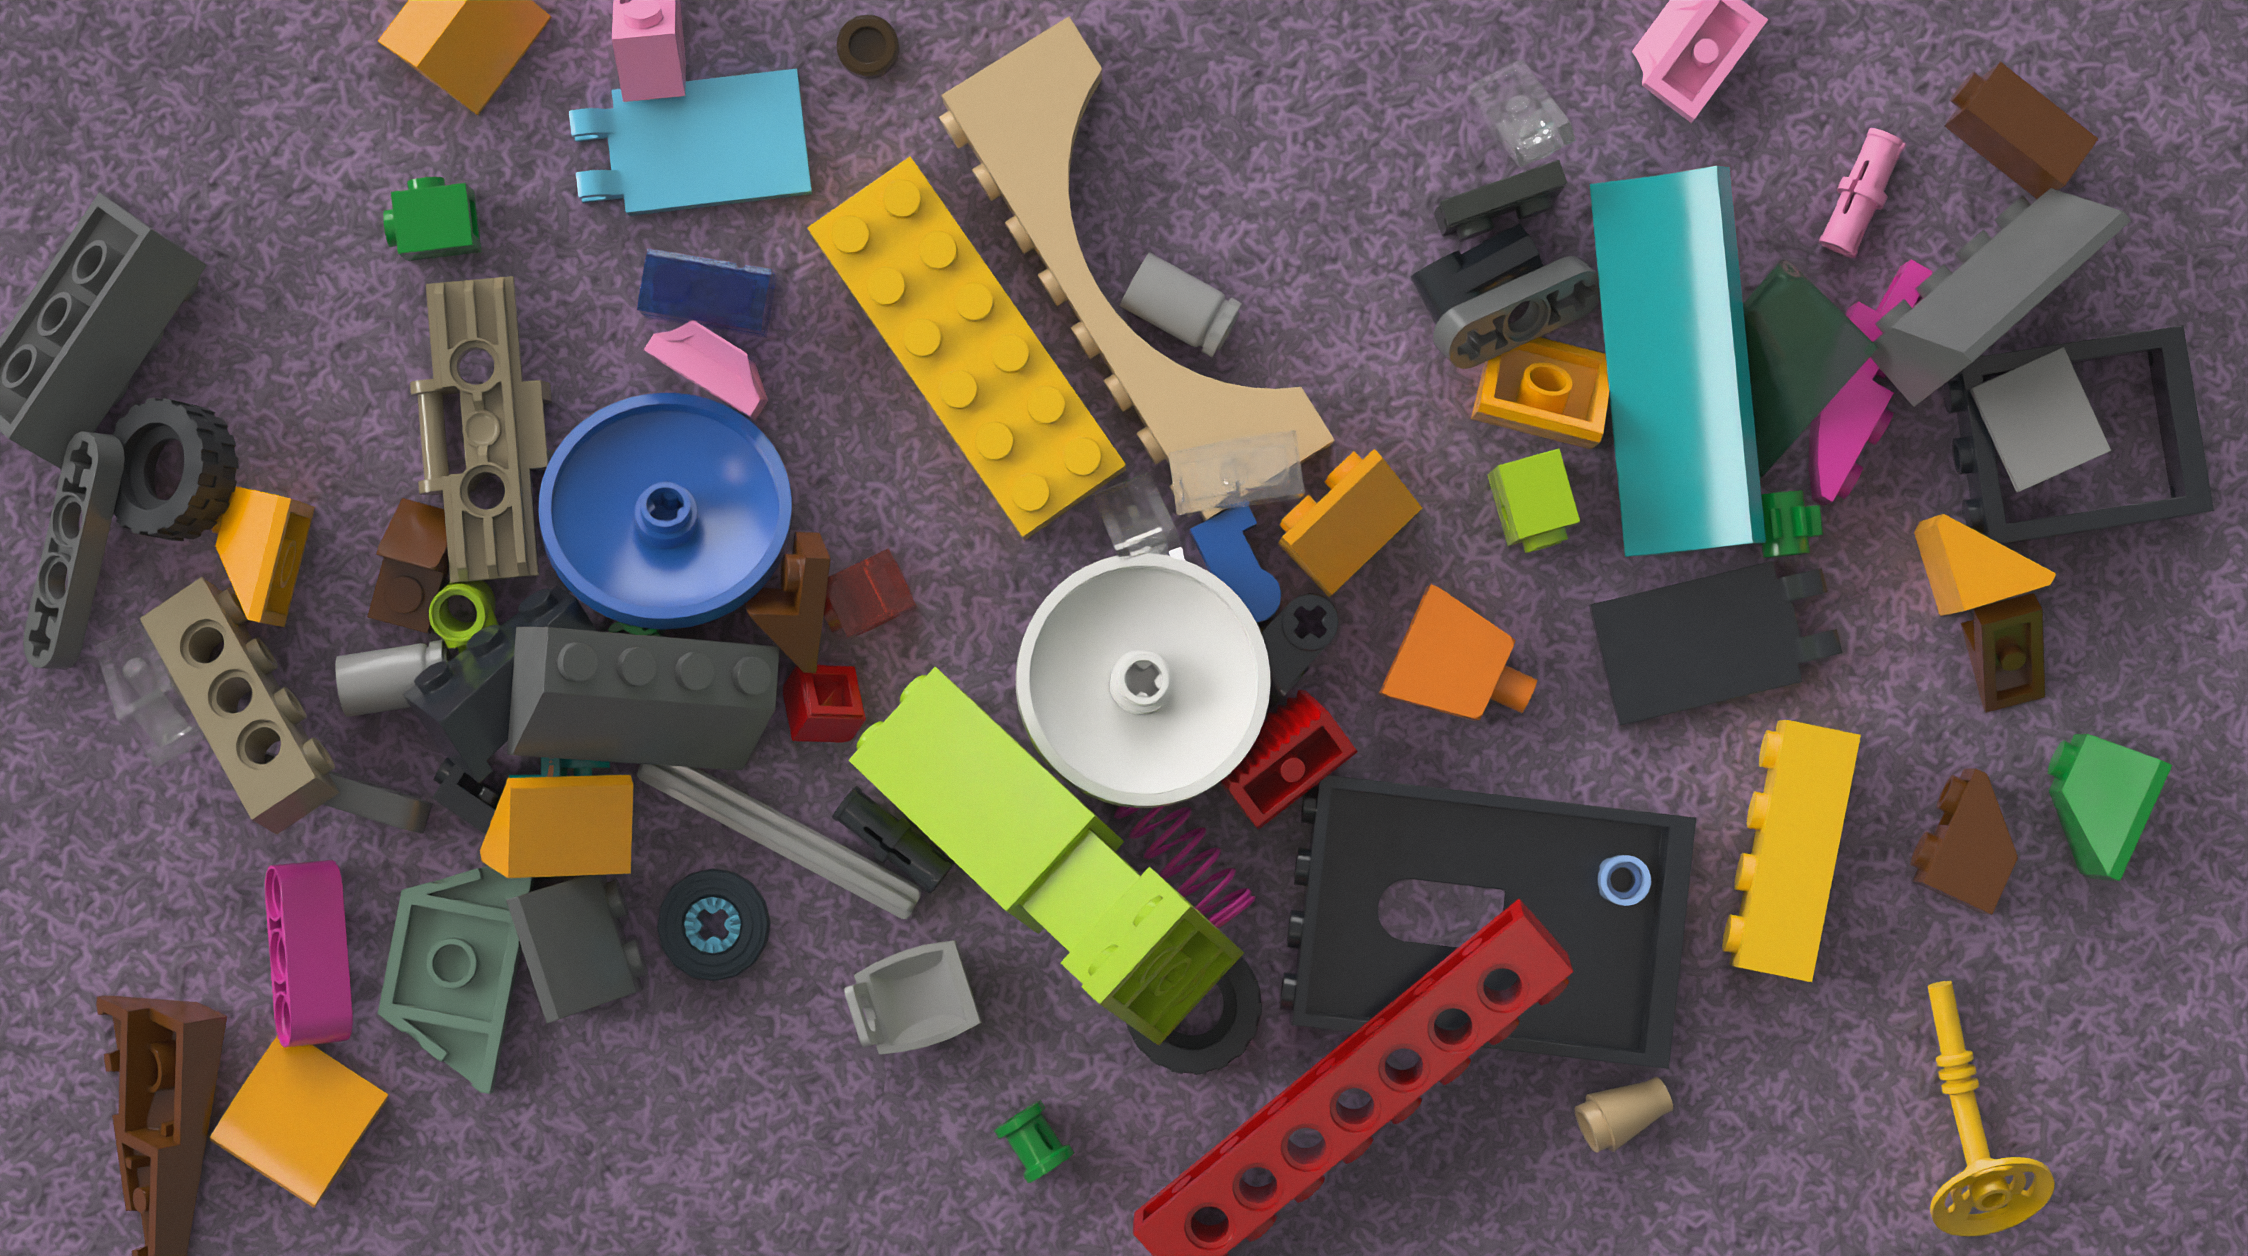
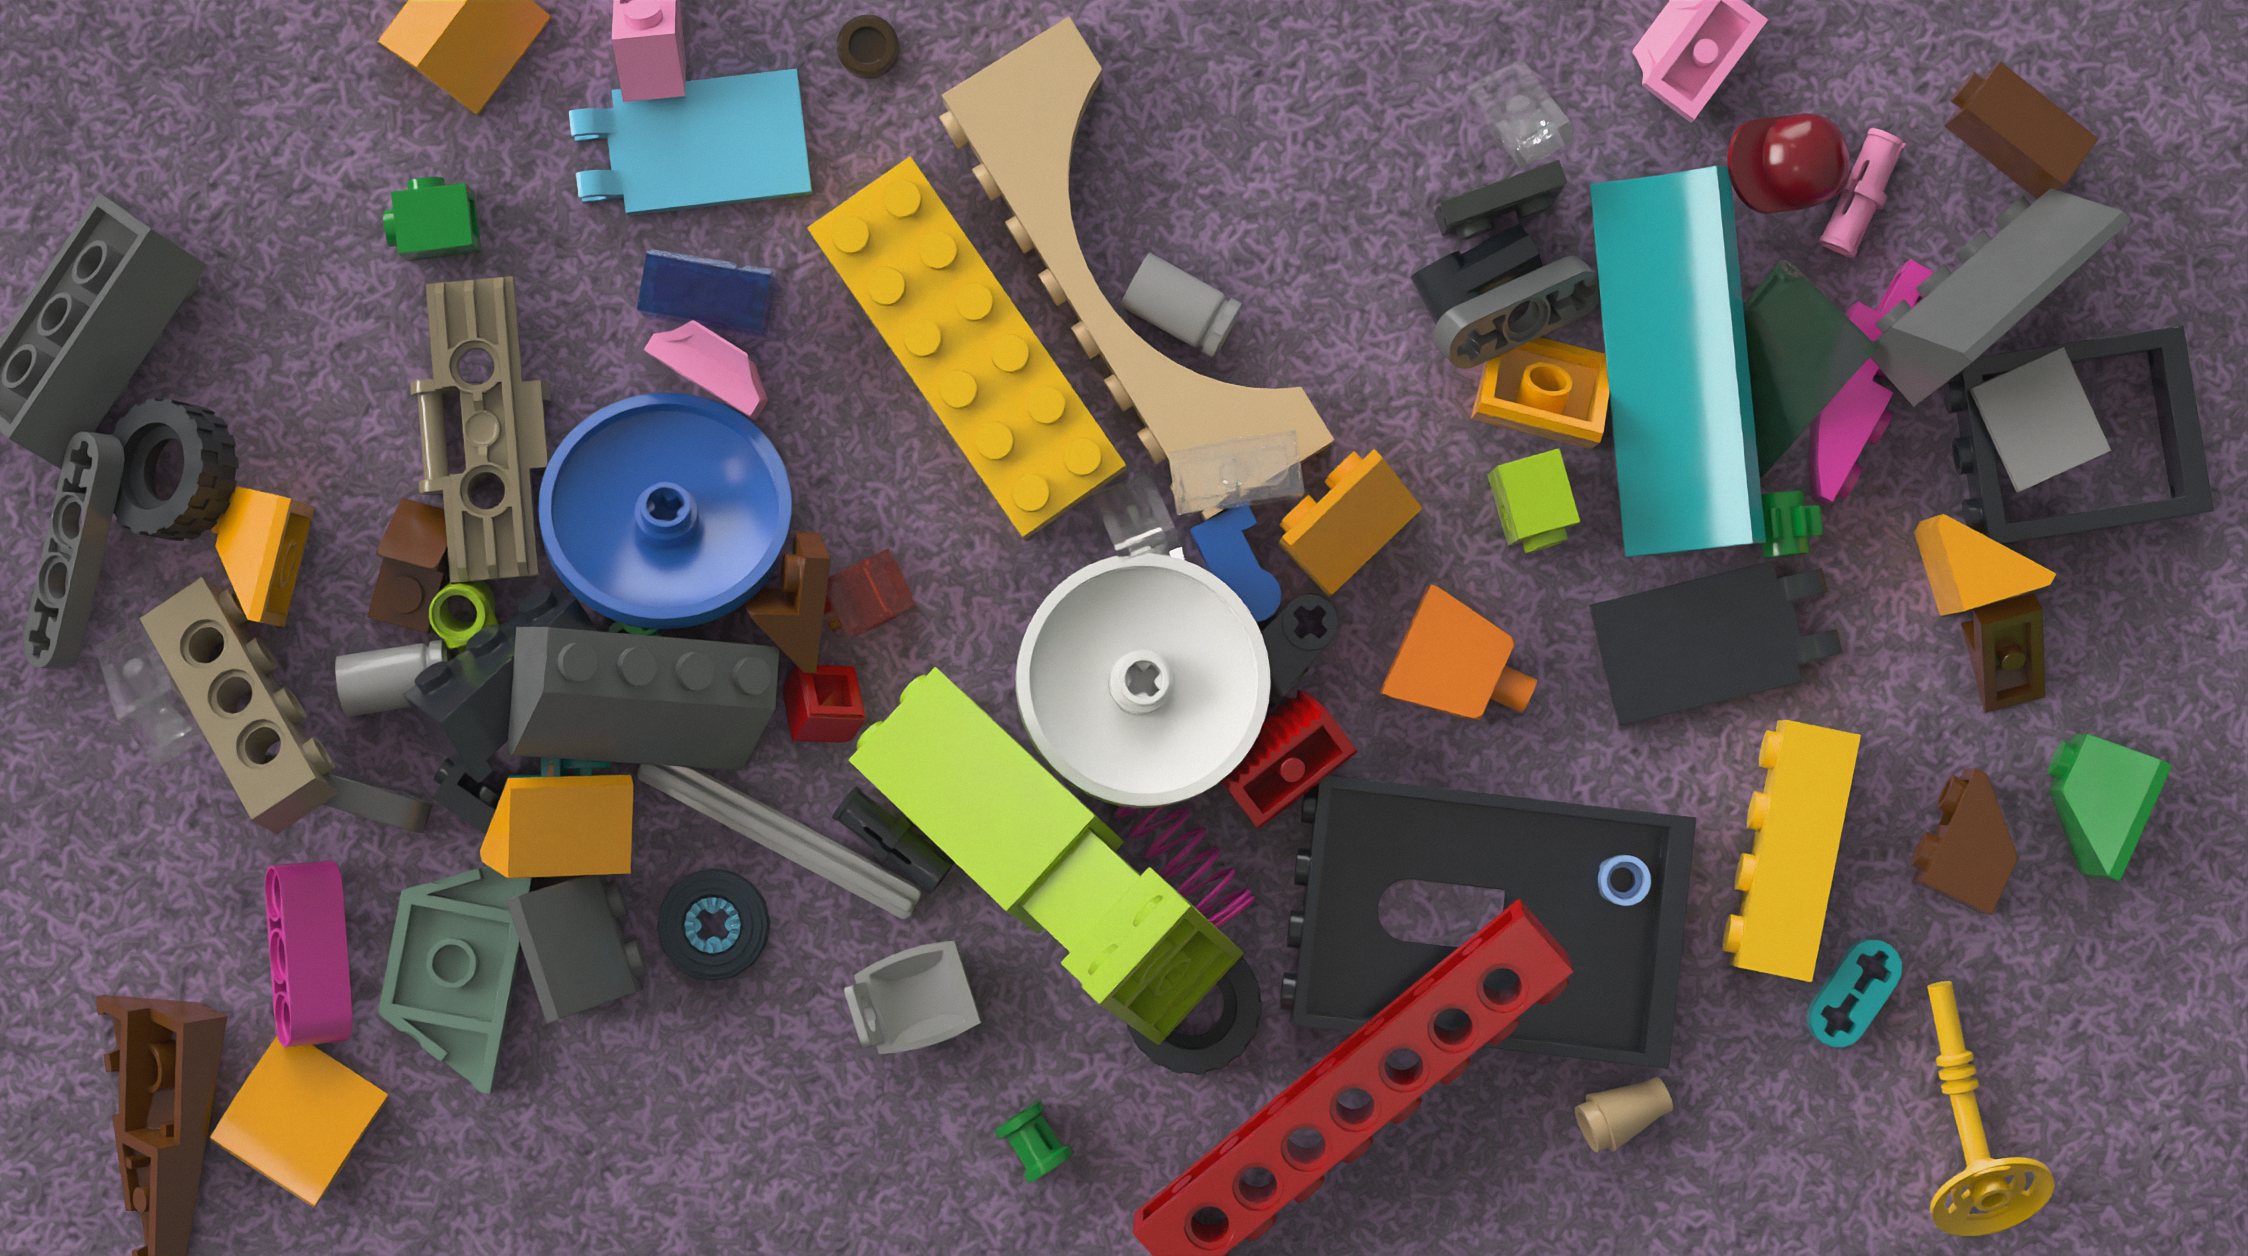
(1788, 162): none -> dark red cap
(1866, 1002): none -> teal beam

